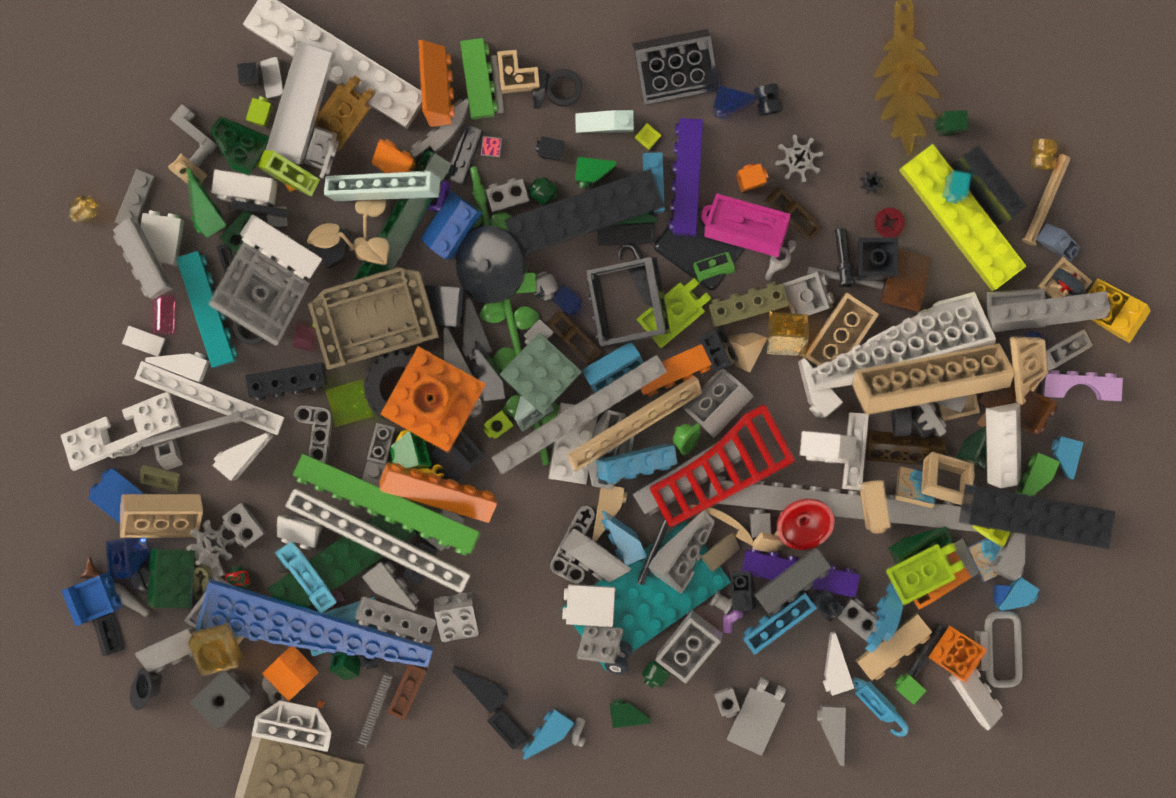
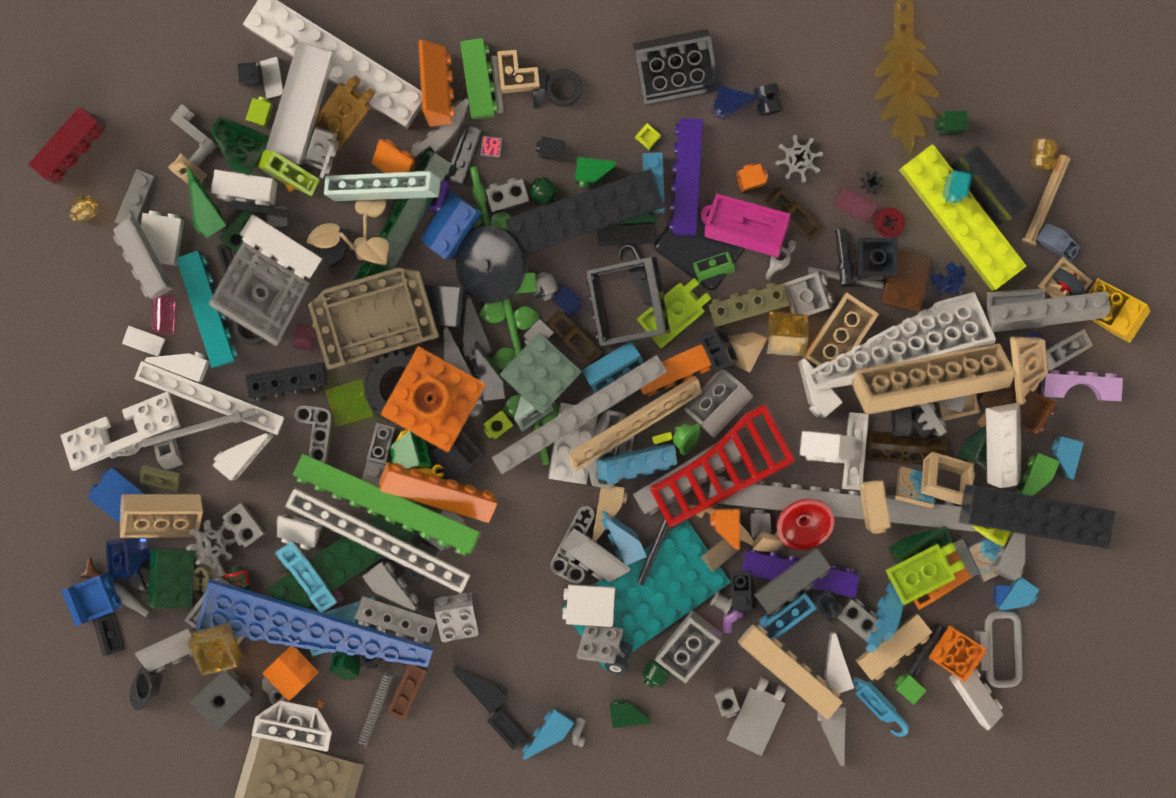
(67, 145): none -> dark red brick
(605, 122): light aqua slope -> none
(662, 438): none -> neon yellow tile
(677, 558): light grey wedge -> none
(727, 525): none -> orange slope
(788, 670): none -> tan brick
(855, 205): none -> clear pink slope
(952, 281): none -> clear blue hips

